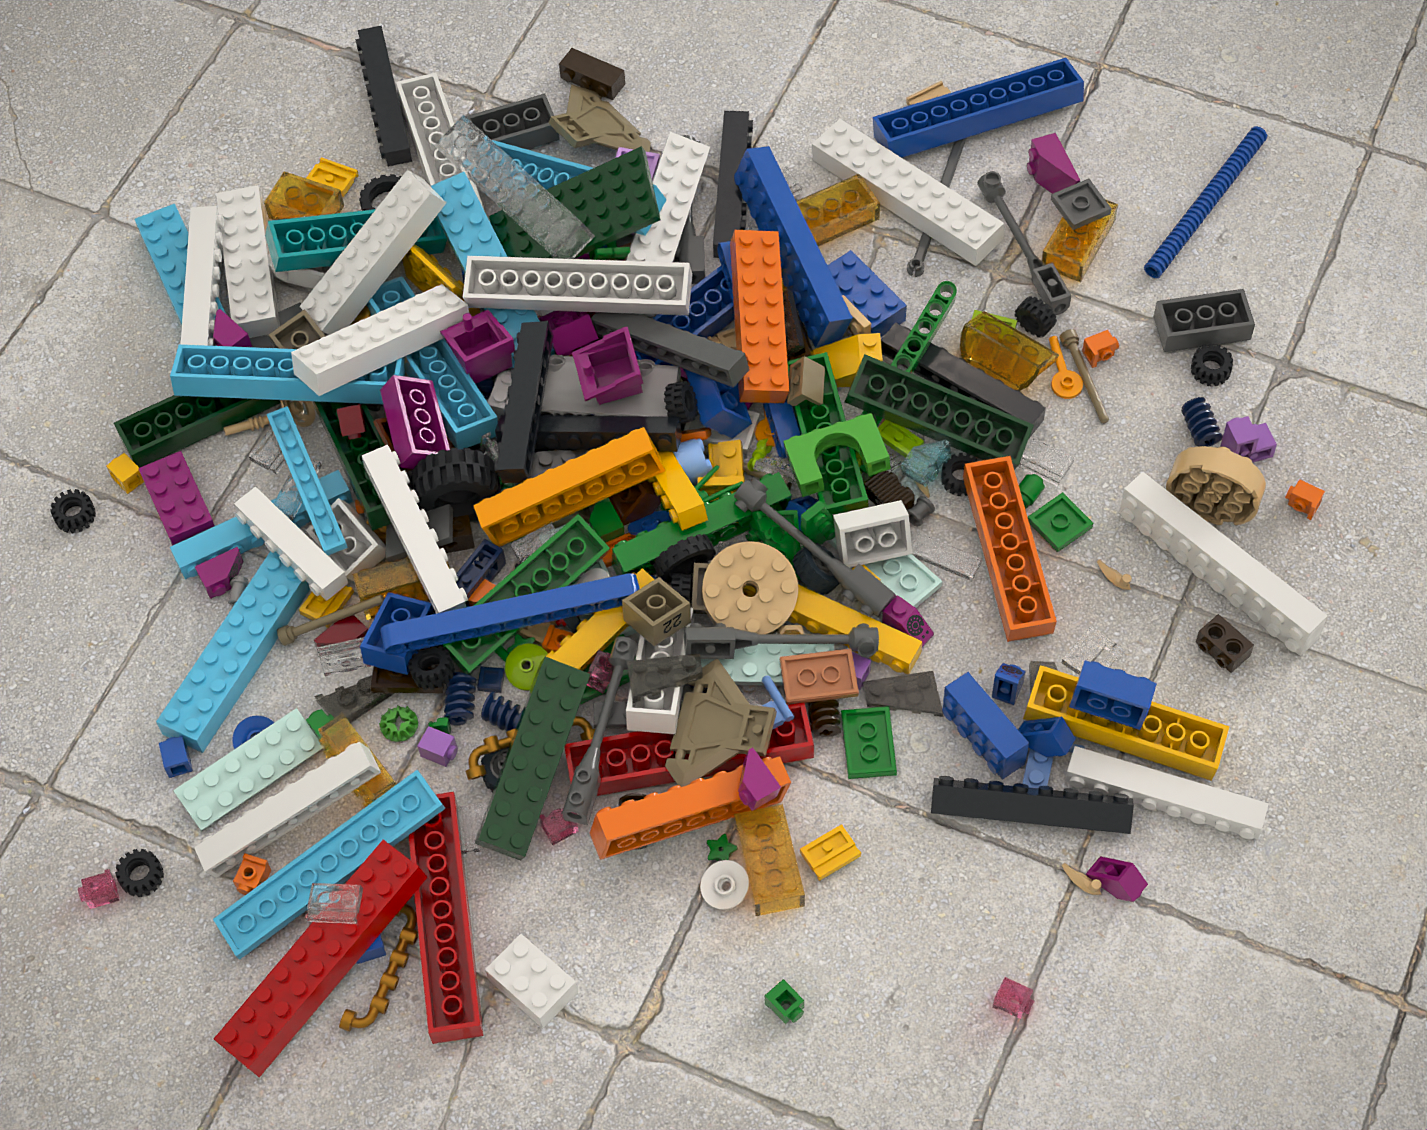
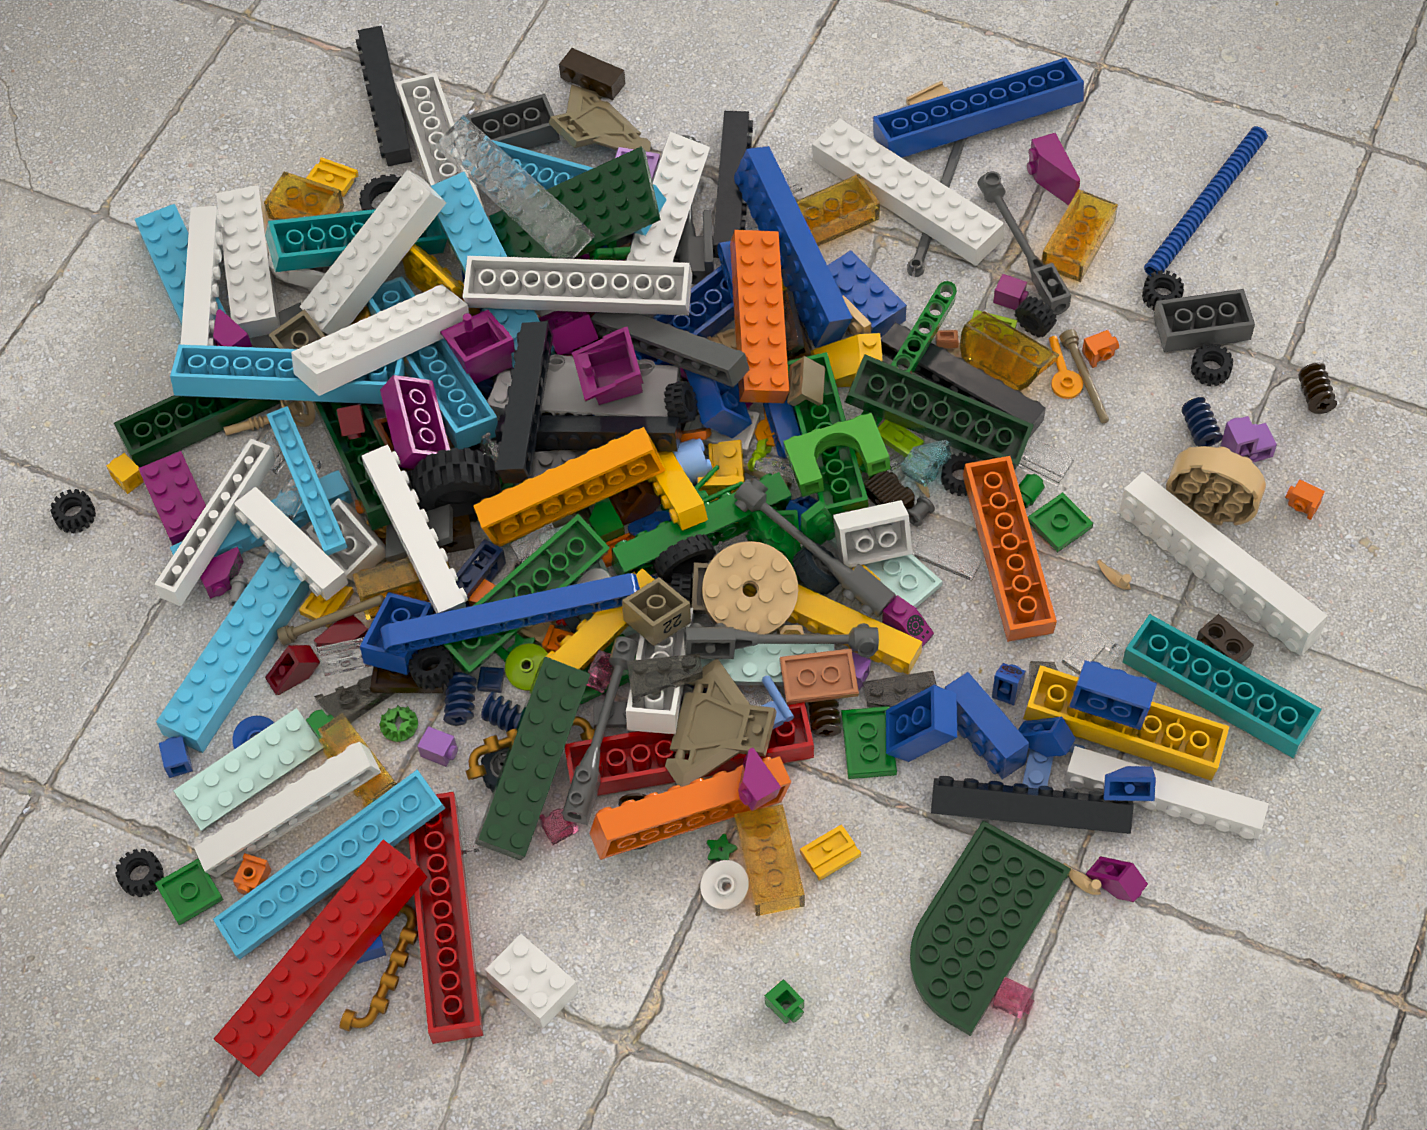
(99, 890): clear pink brick -> none
(189, 891): none -> green plate
(214, 523): none -> white brick
(292, 668): none -> dark red slope
(334, 903): clear plate -> none
(442, 725): green tile -> none
(708, 242): none -> dark grey tile
(921, 723): none -> blue brick
(947, 338): none -> nougat tile
(981, 924): none -> dark green plate
(1010, 292): none -> magenta brick
(1081, 204): dark grey plate -> none
(1130, 784): none -> blue slope
(1161, 281): none -> black tyre
(1221, 685): none -> teal brick
(1317, 388): none -> dark brown piece

